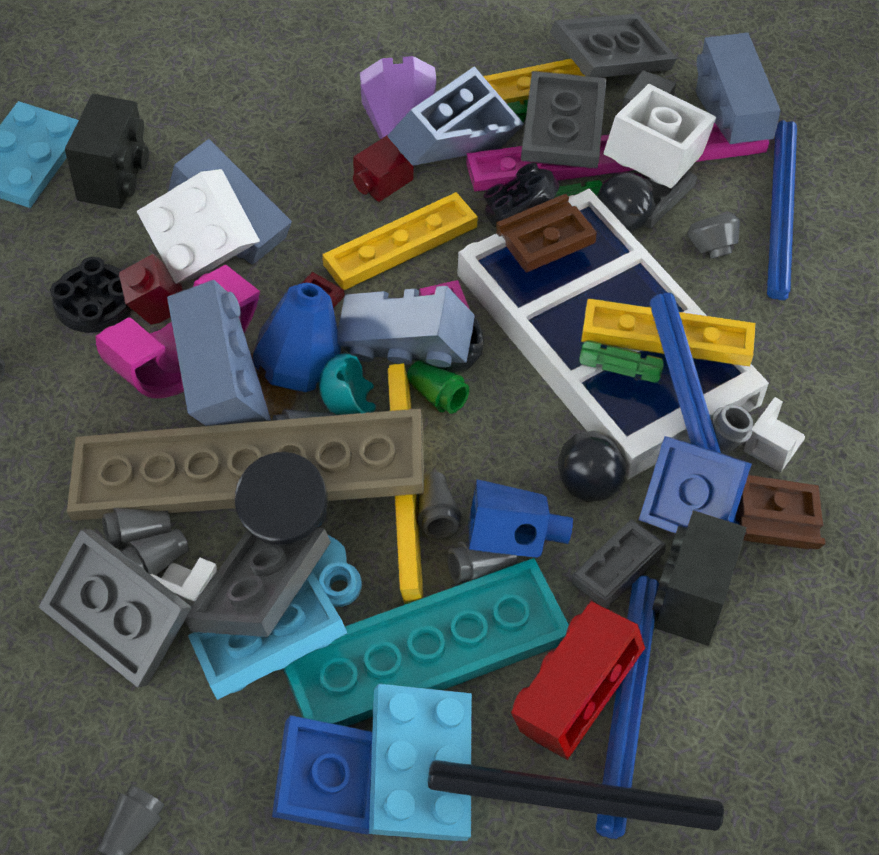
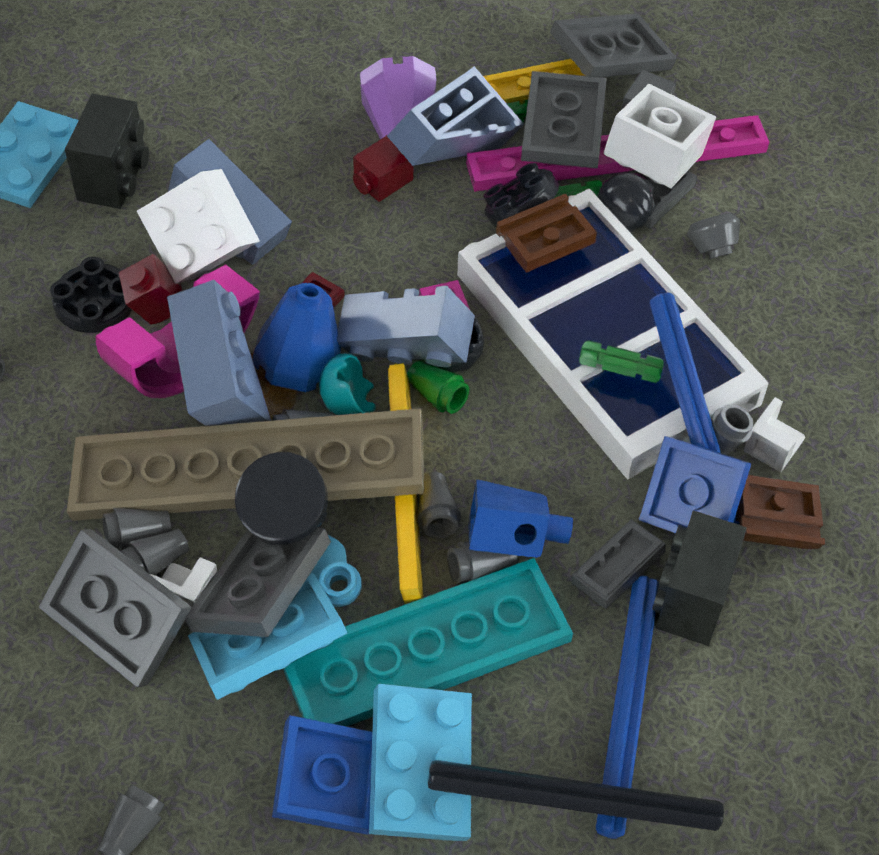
(399, 241): yellow plate -> none
(578, 679): red brick -> none
(591, 466): black hair -> none
(636, 329): yellow plate -> none
(736, 89): sand blue wedge -> none
(782, 211): blue axle -> none

